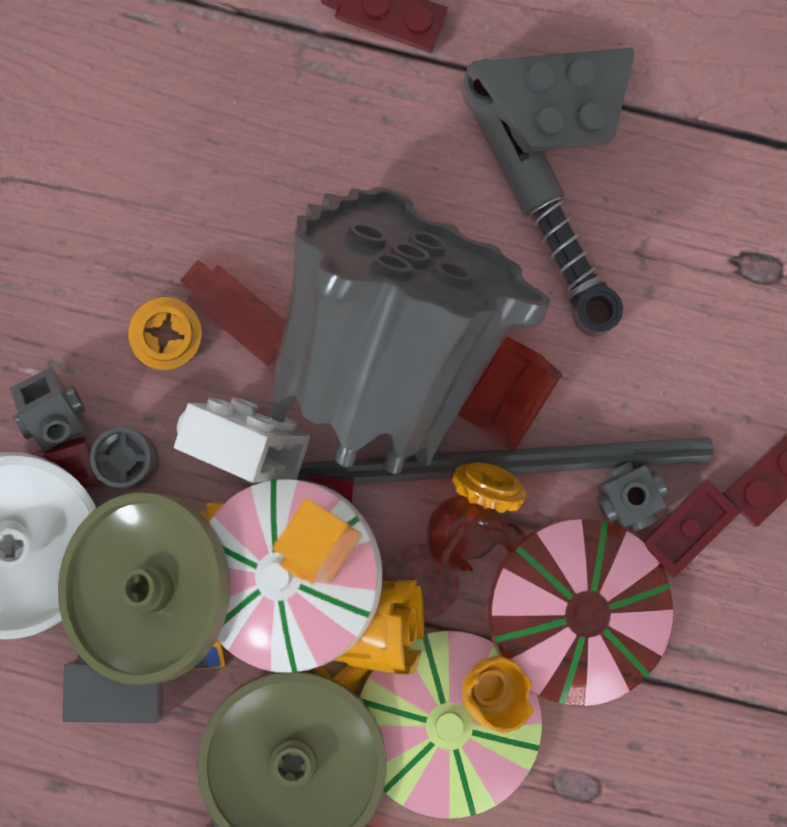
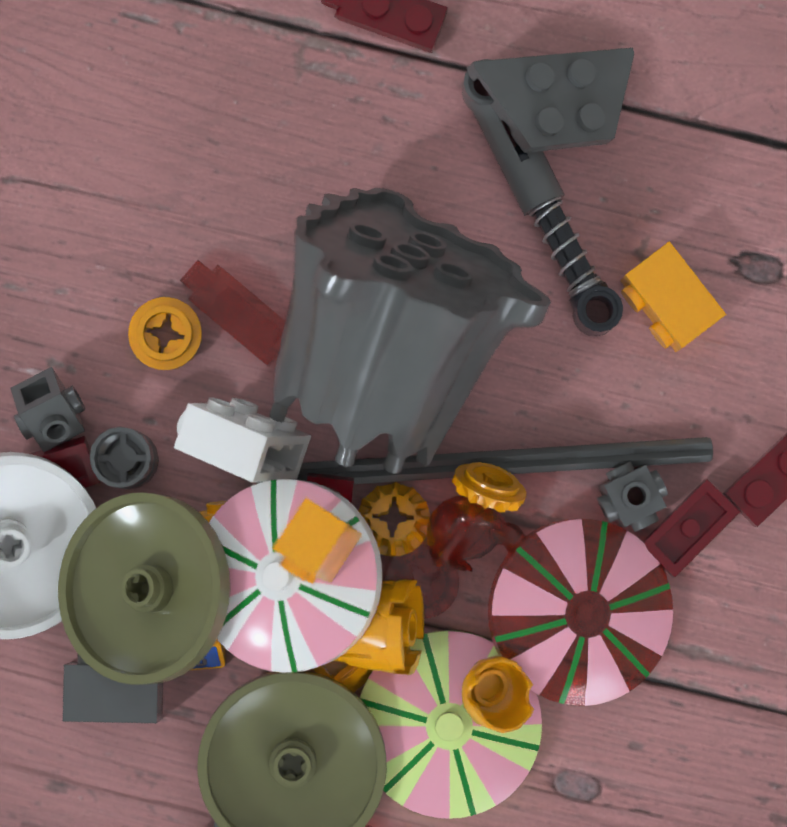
(410, 504): none -> light orange gear
(510, 393): clear red panel -> none
(671, 298): none -> light orange brick

